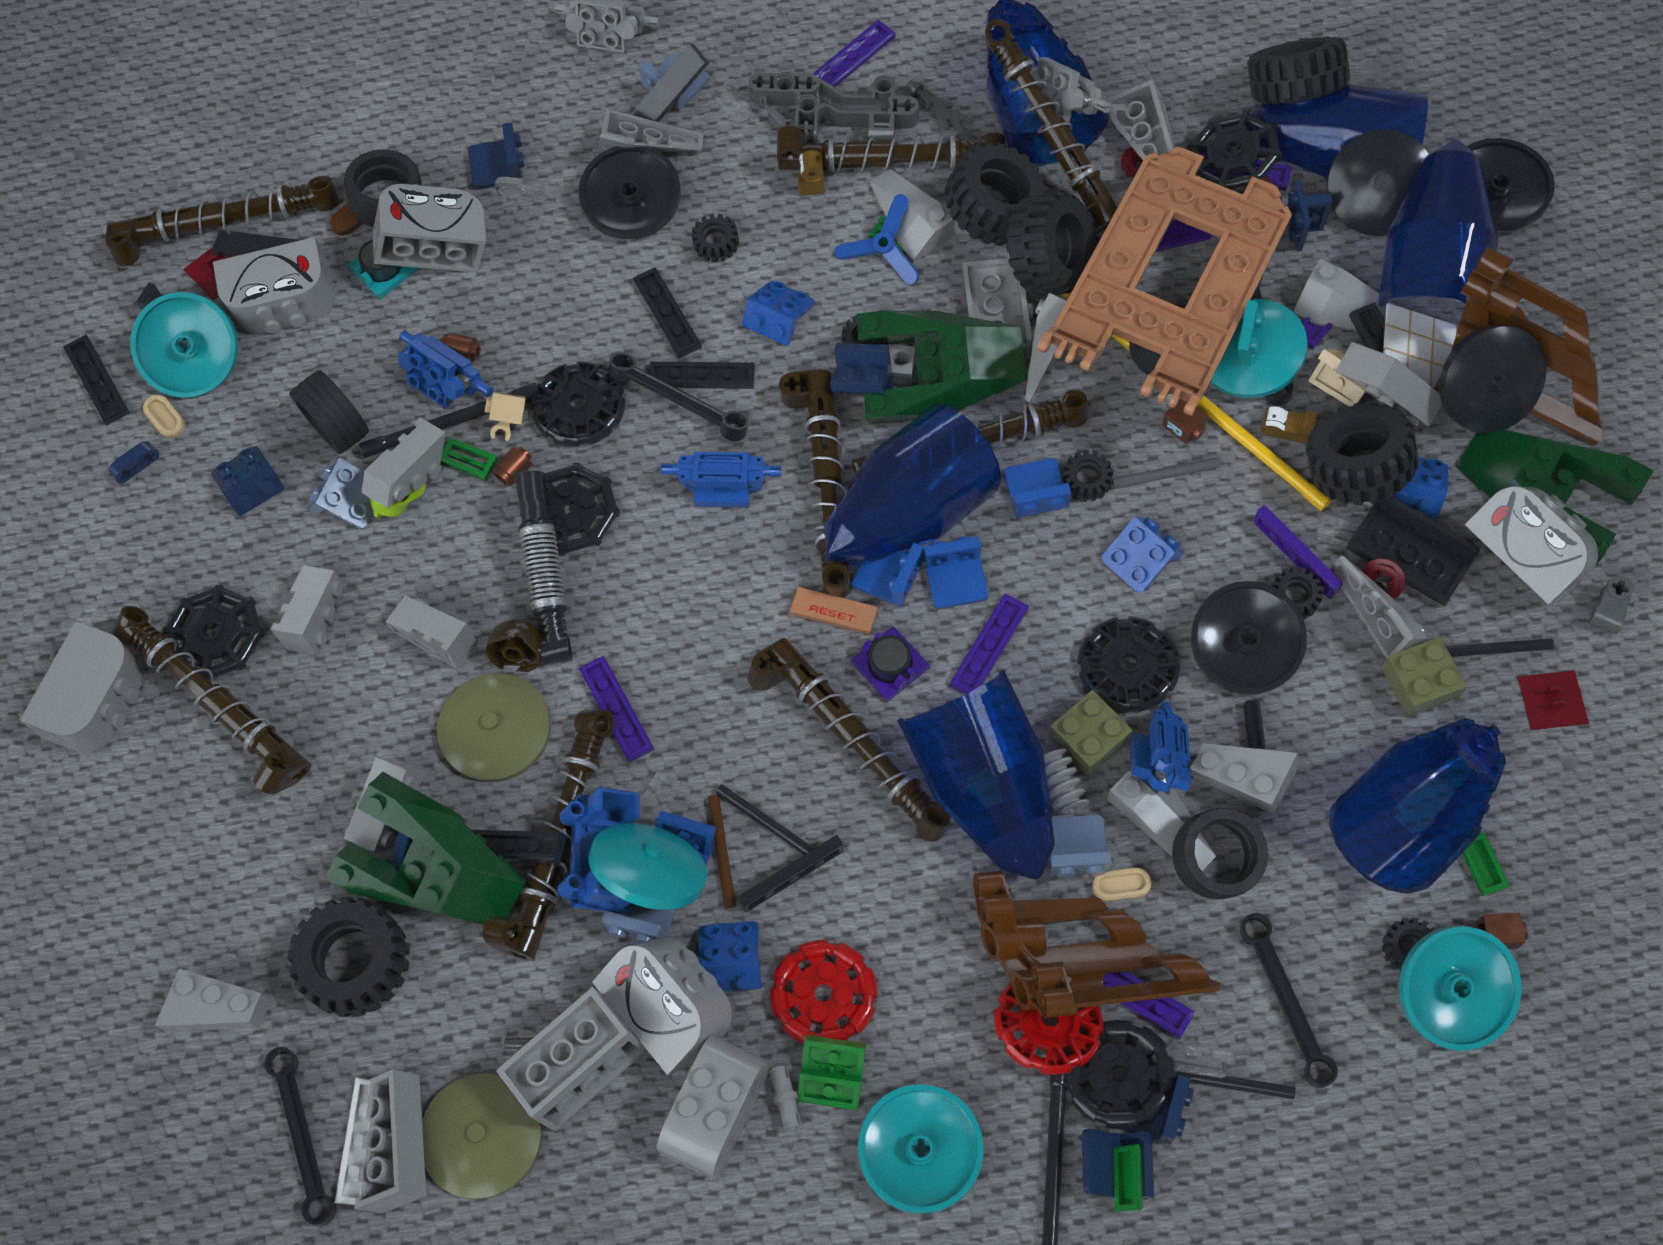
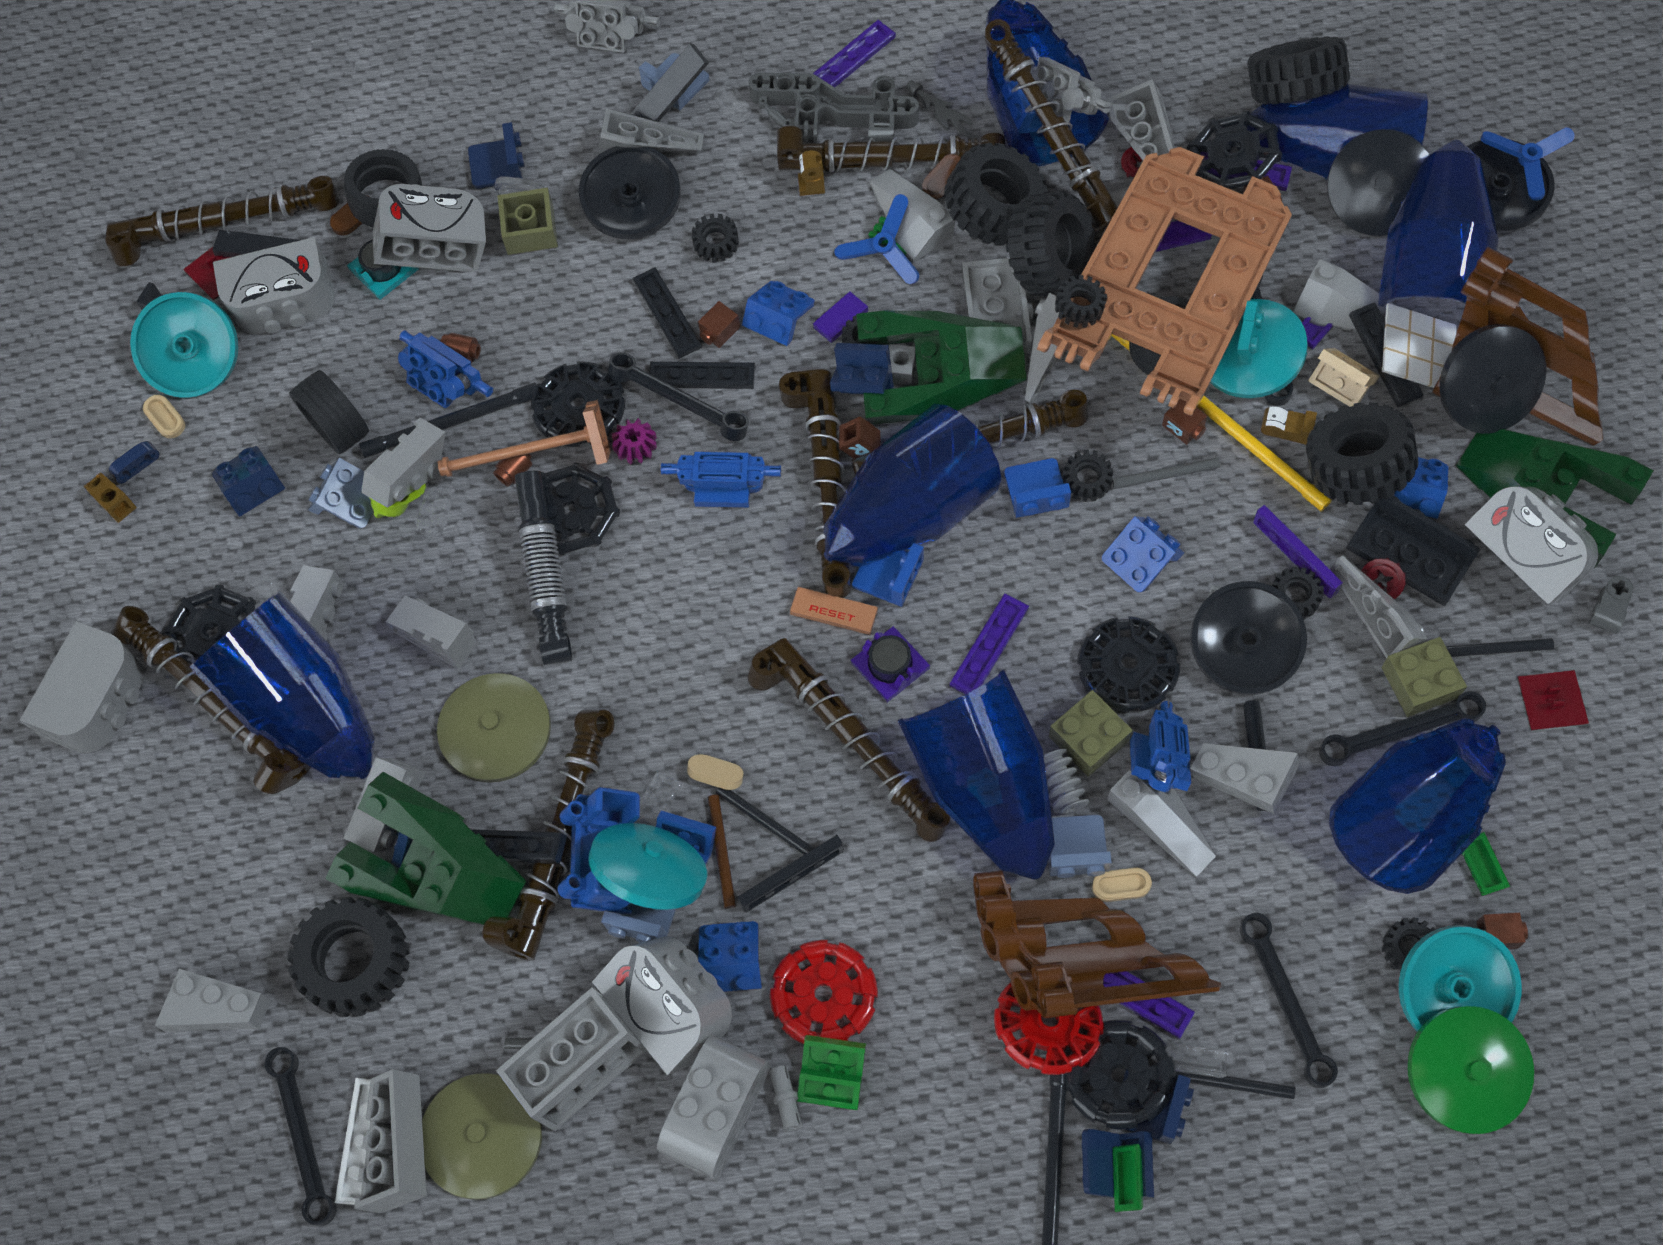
(96, 379): black tile -> none
(110, 497): none -> pearl gold leg
(290, 689): none -> clear blue windscreen
(487, 468): green tile -> none
(506, 410): tan brick -> none
(513, 642): dark brown cylinder -> none
(527, 221): none -> olive brick
(593, 432): none -> nougat tile
(611, 697): dark purple tile -> none
(629, 450): none -> magenta gear
(715, 772): none -> tan tile
(718, 324): none -> copper brick
(833, 320): none -> dark purple tile
(858, 437): none -> copper brick
(920, 1149): teal dish -> none
(936, 179): none -> reddish brown tile
(955, 572): blue bracket -> none
(1084, 289): none -> black tyre
(1252, 841): black tyre -> none
(1307, 212): dark blue bracket -> none
(1390, 383): light grey wedge -> none
(1401, 729): none -> black piece
(1470, 1069): none -> green dish
(1530, 155): none -> blue piece

